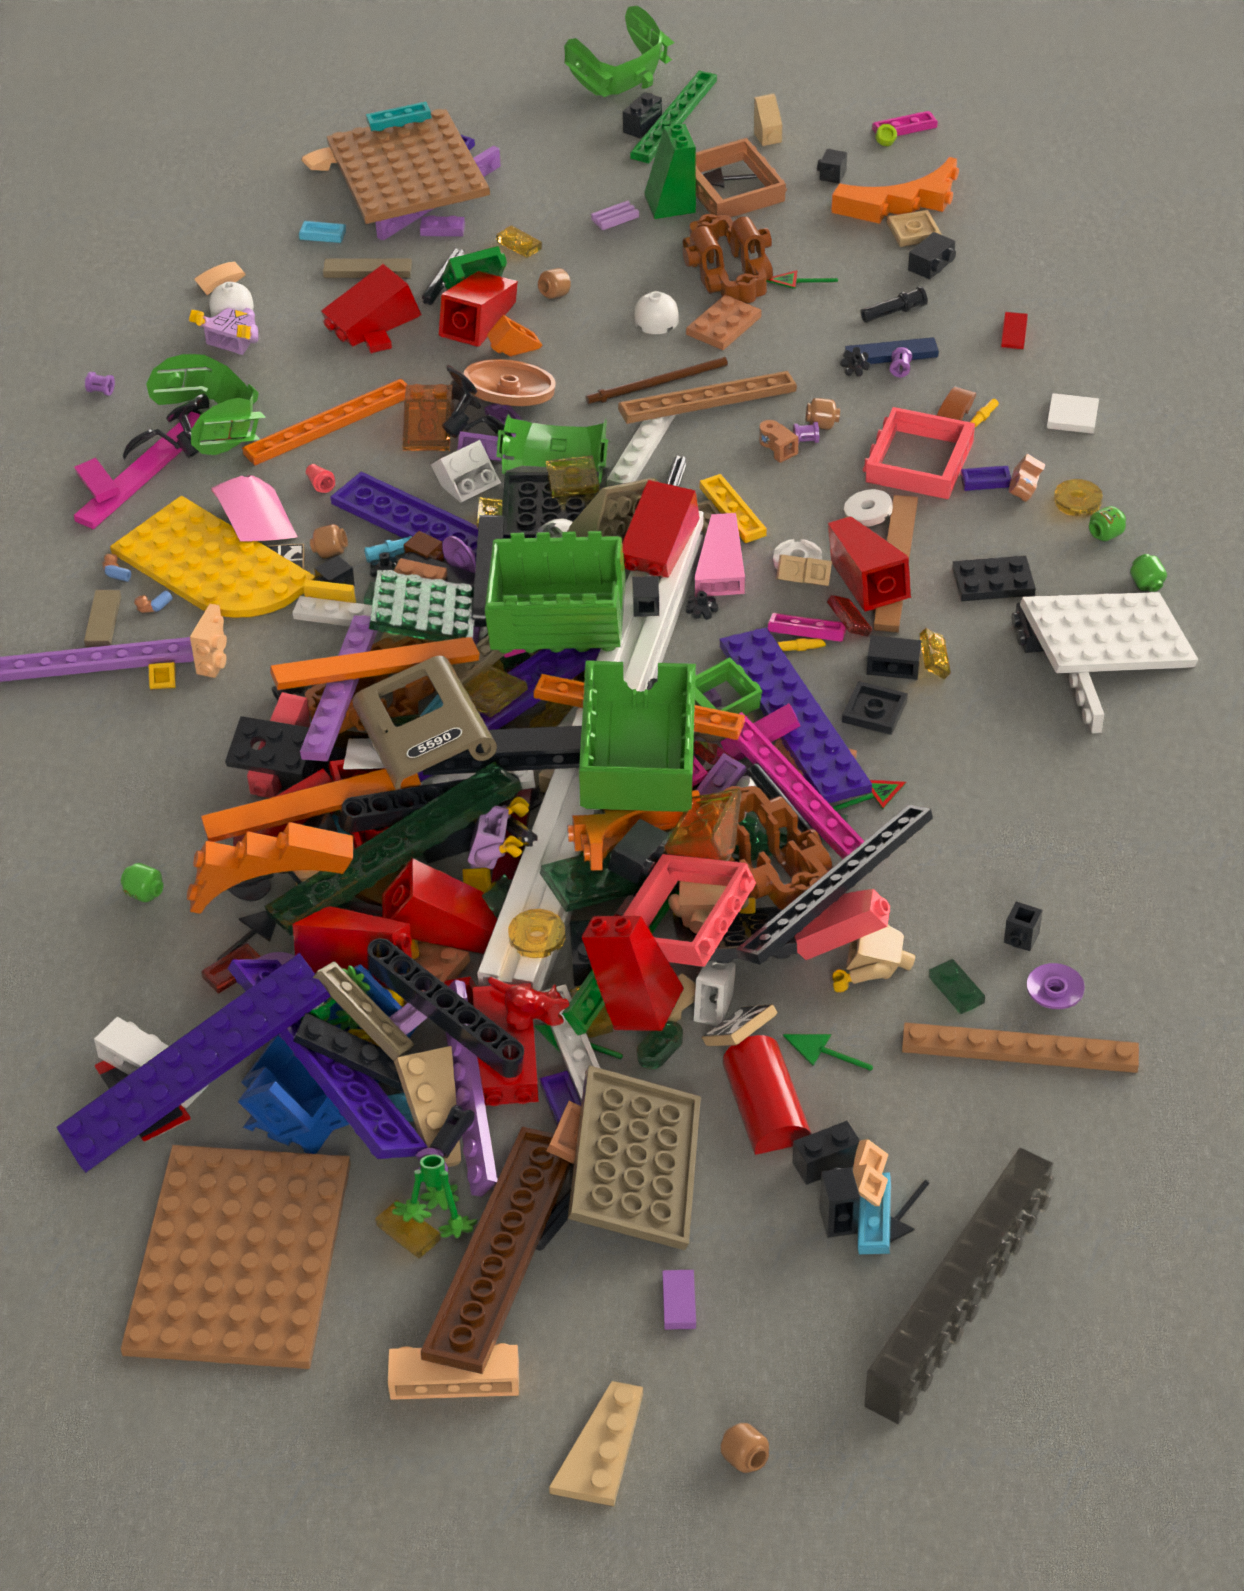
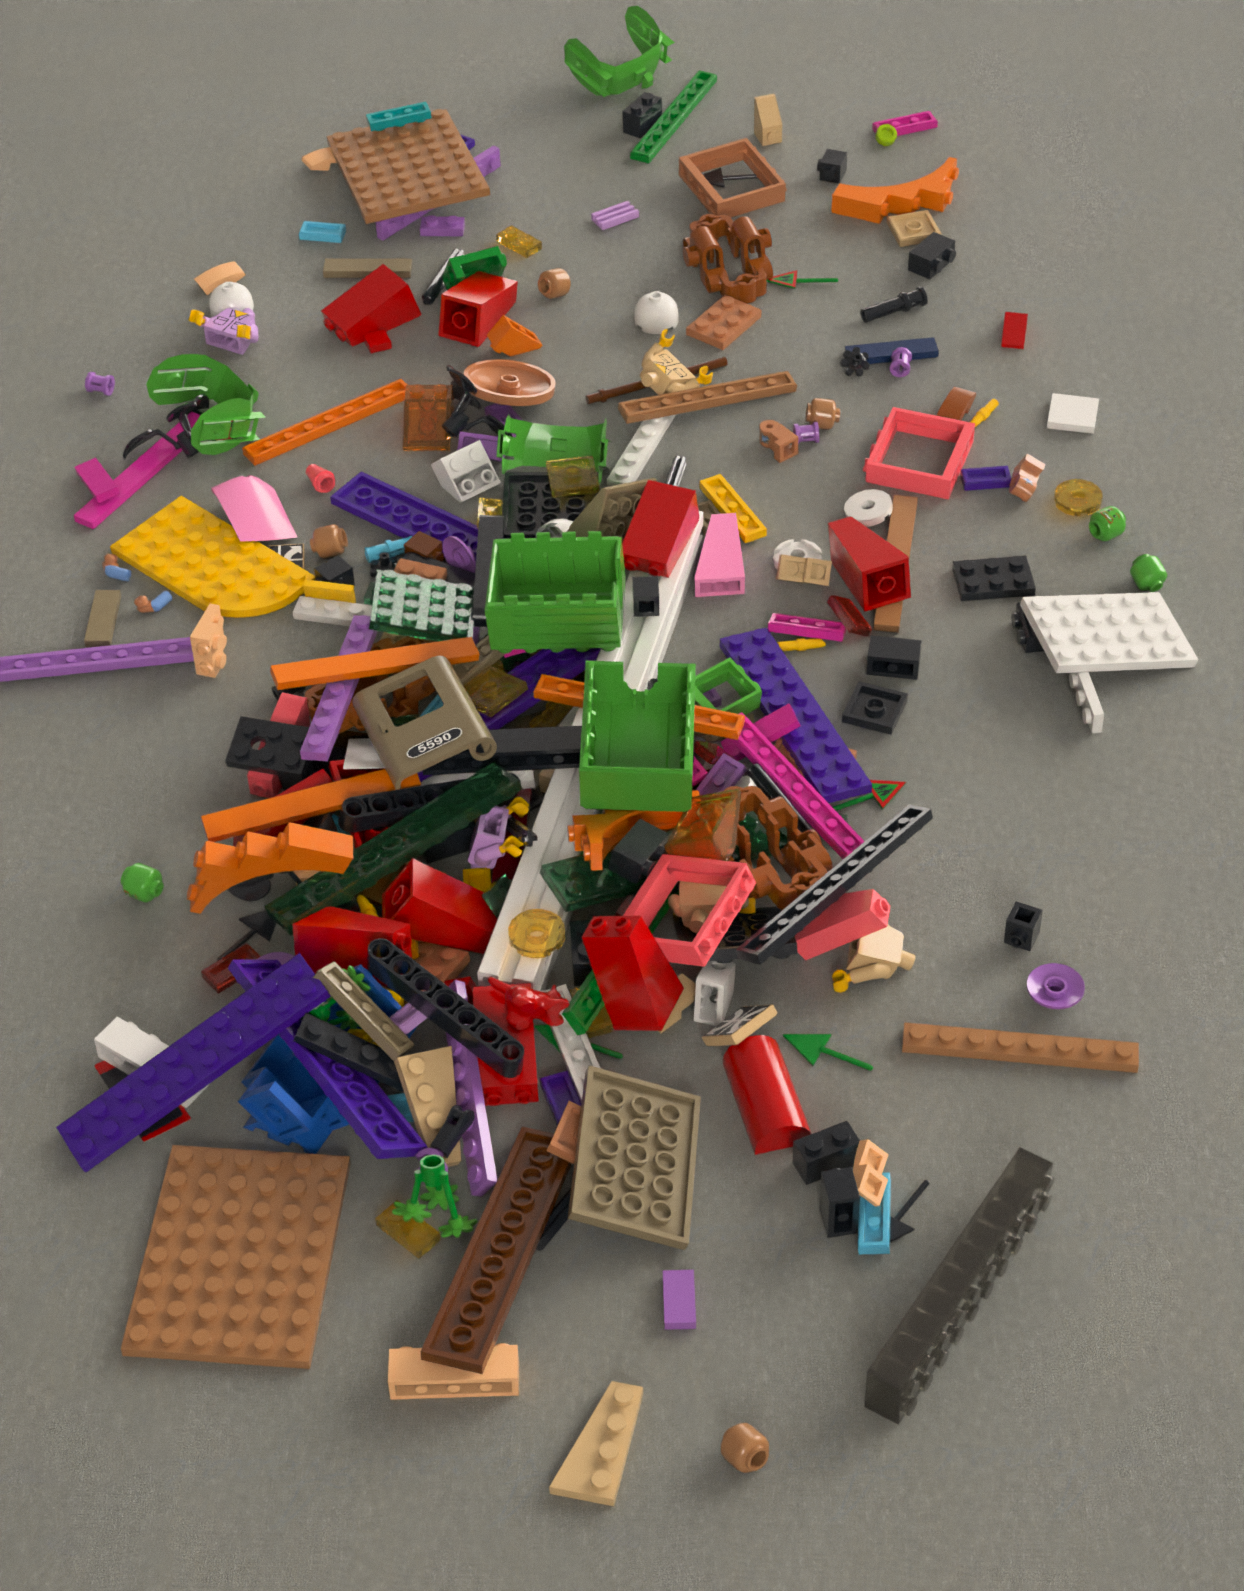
(162, 675): yellow slope -> none
(365, 906): none -> yellow piece
(656, 1049): clear green plate -> none
(666, 373): none -> tan torso
(673, 174): green slope -> none
(701, 605): black plant -> none
(935, 653): clear yellow plate -> none
(956, 986): clear green plate -> none

